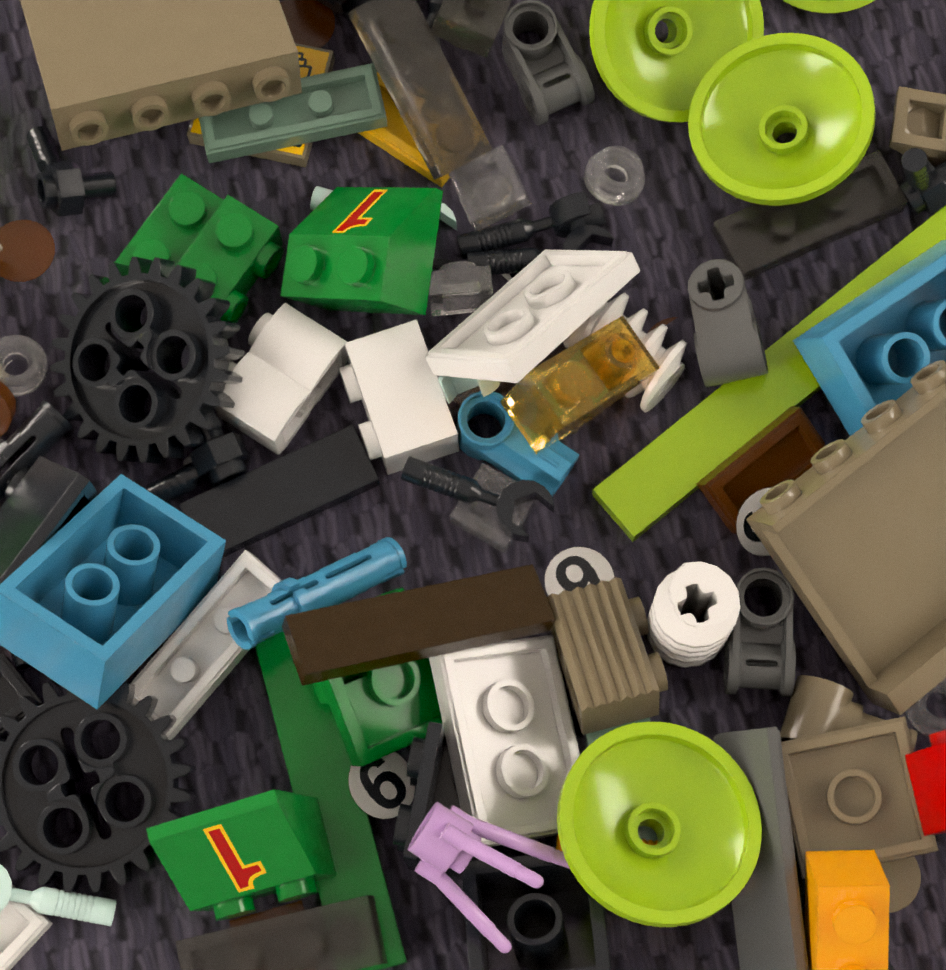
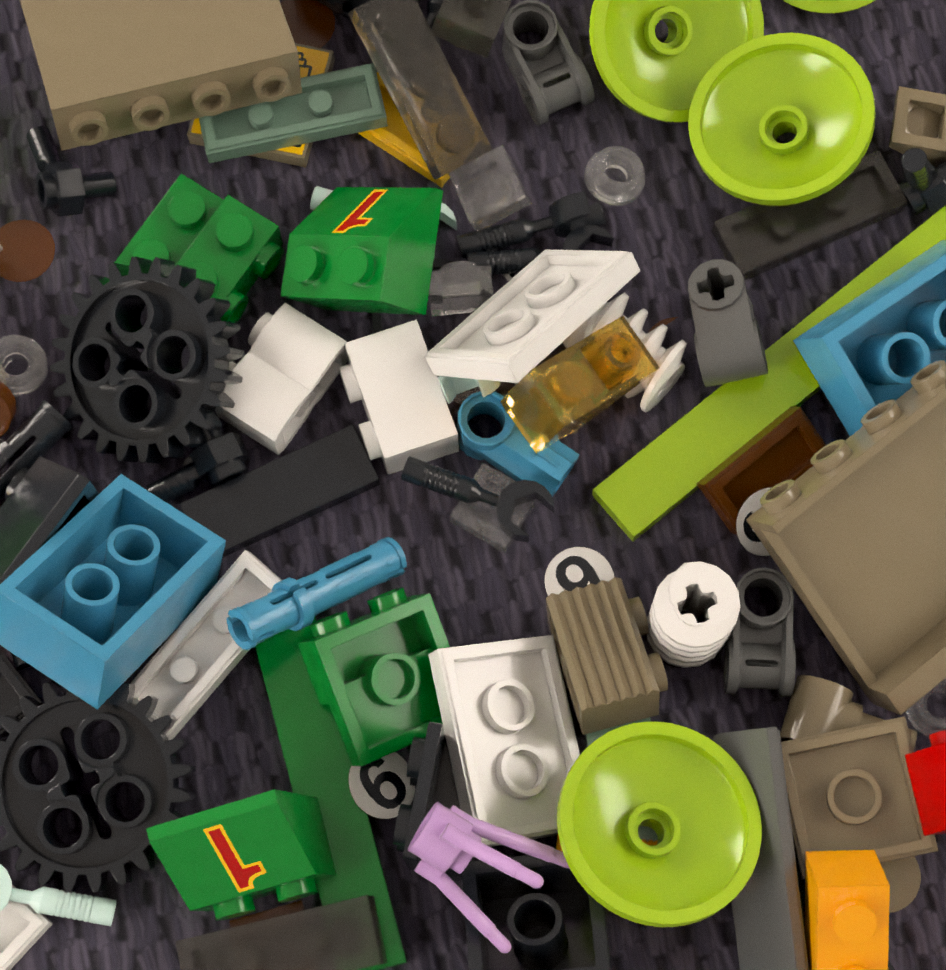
(417, 624): dark brown tile -> none

